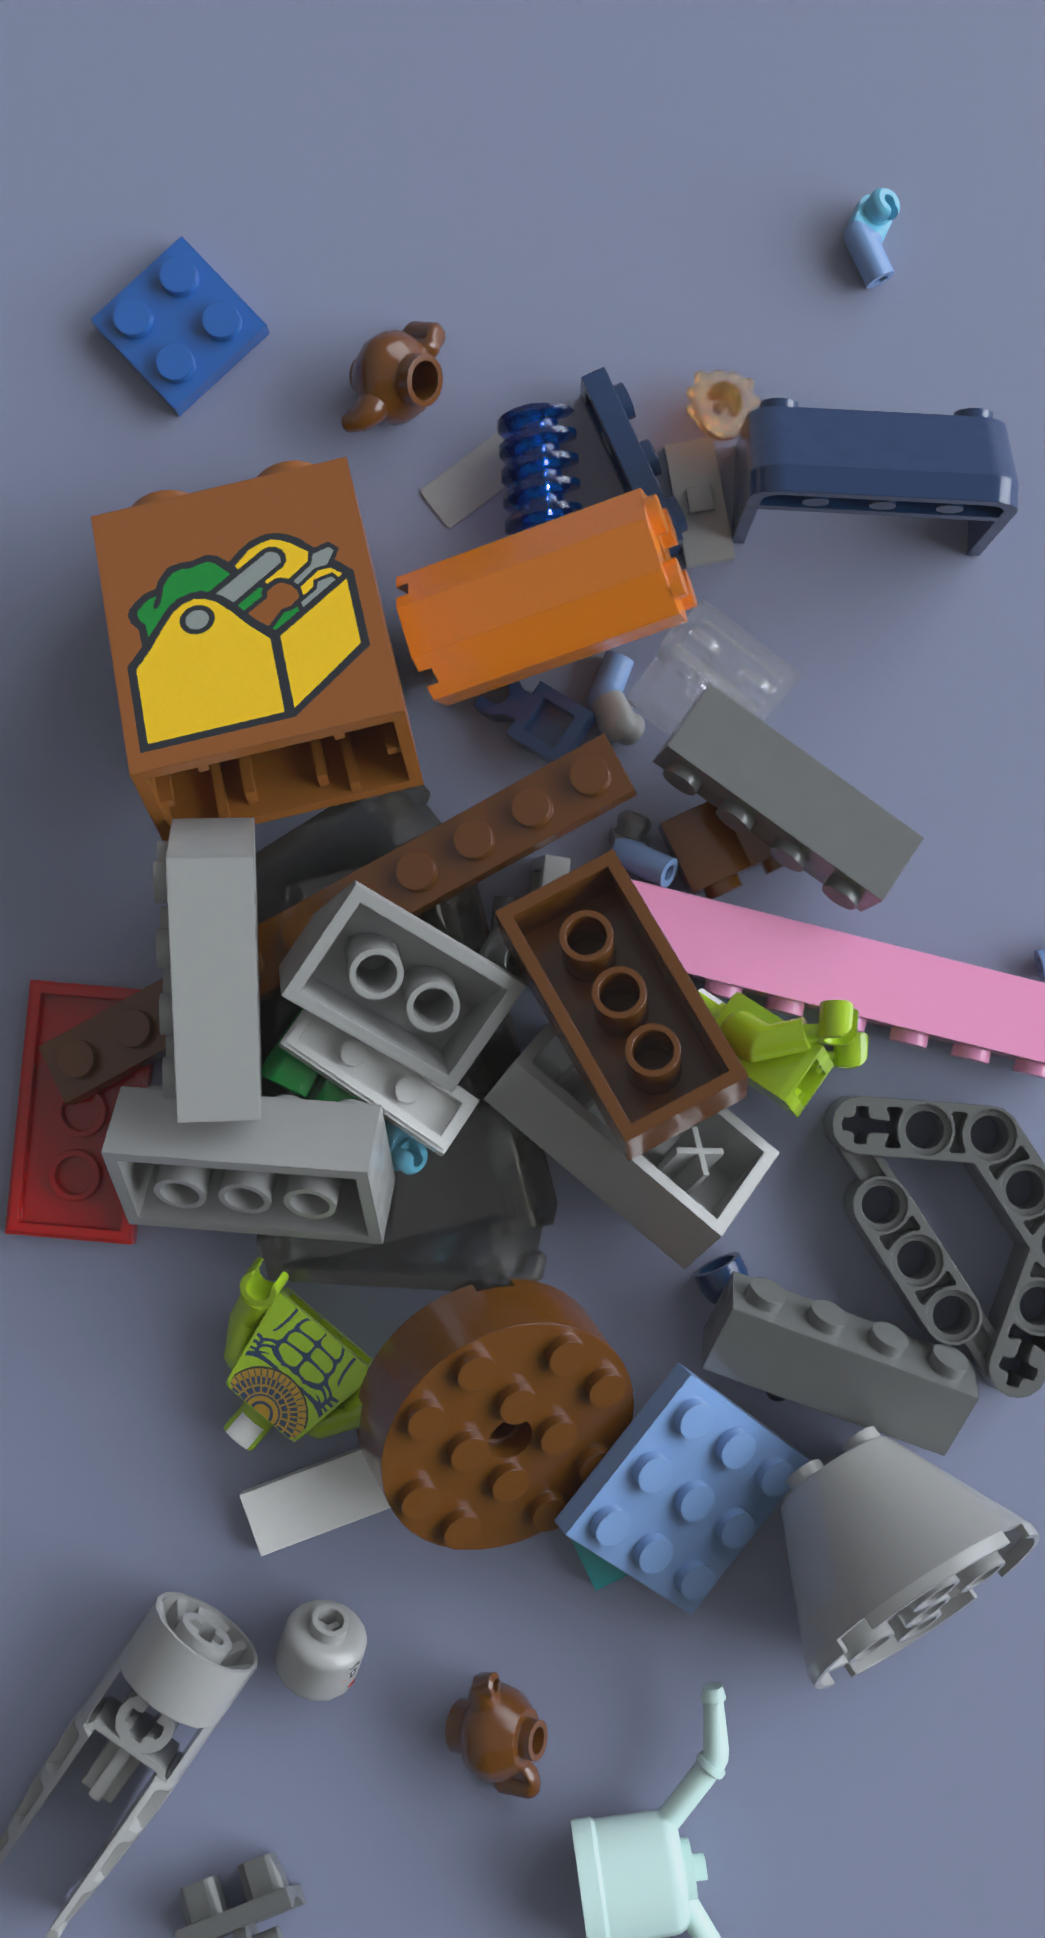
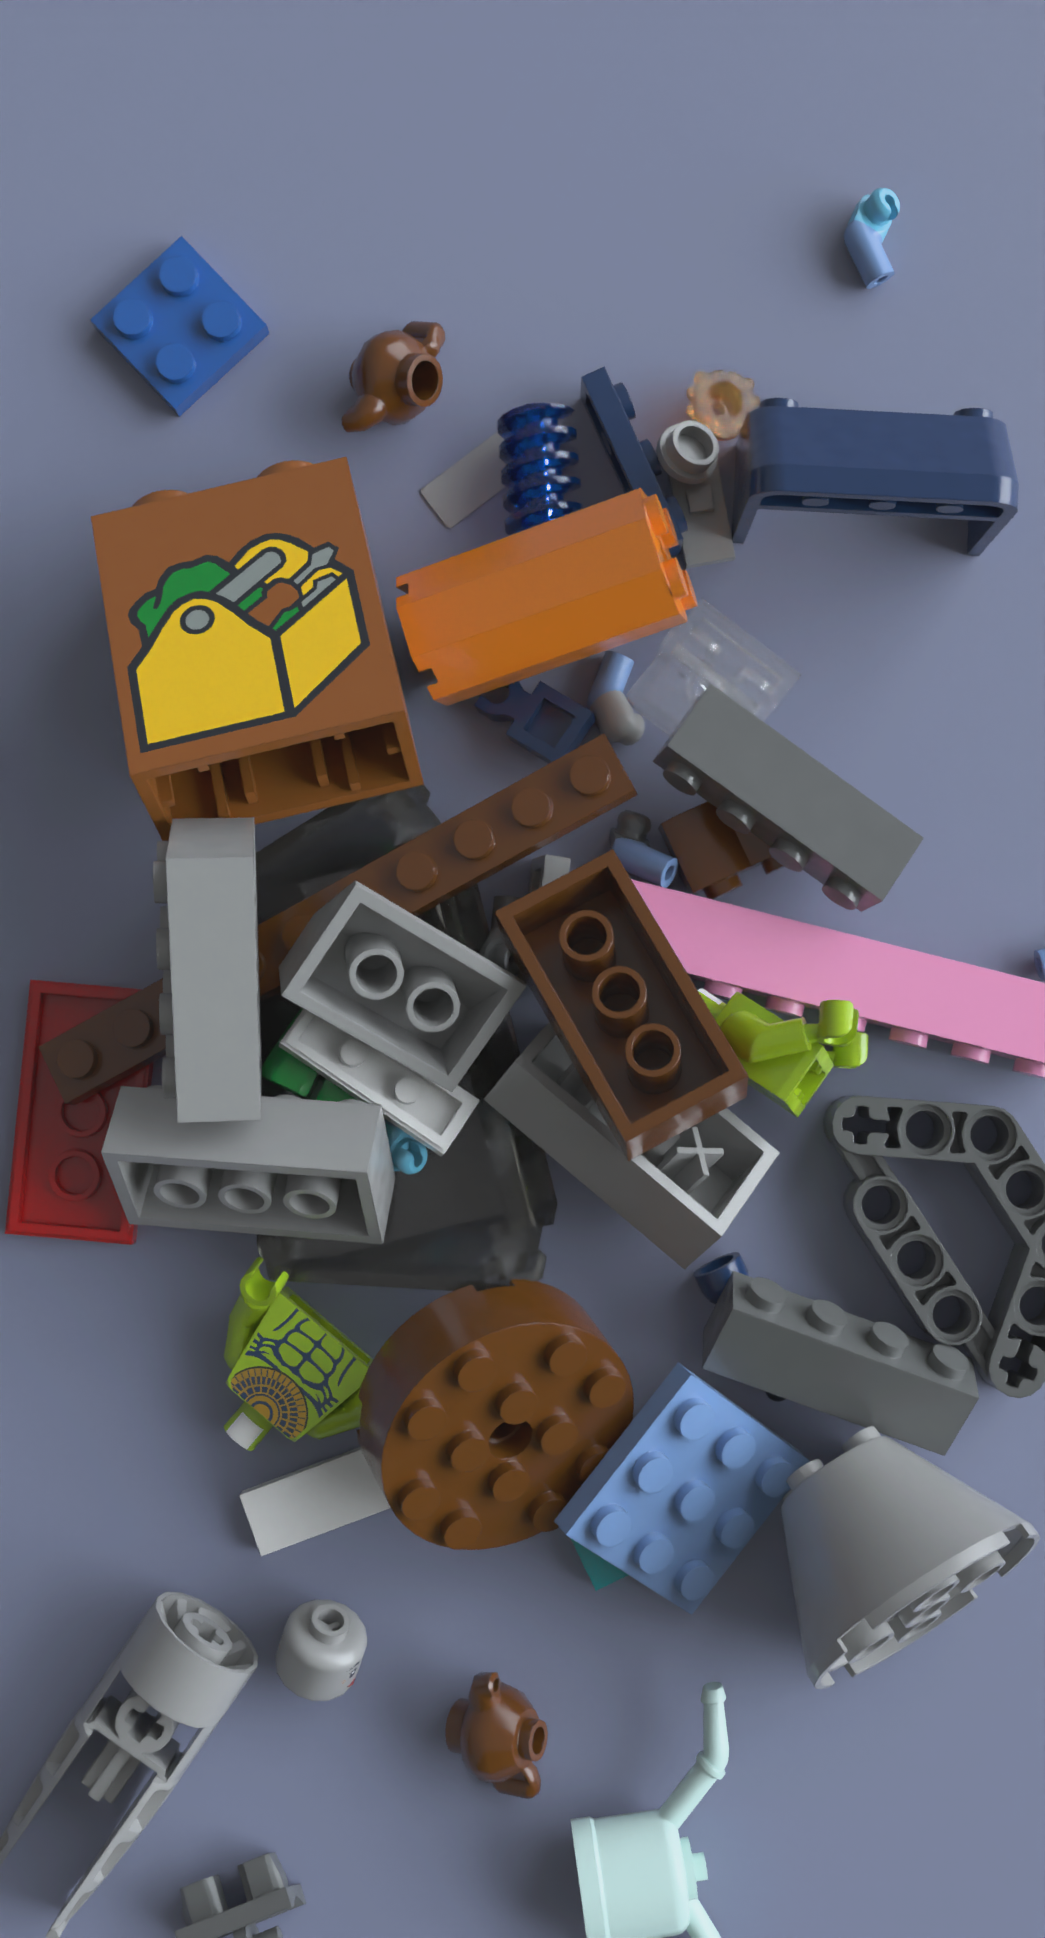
(688, 452): none -> light grey plate

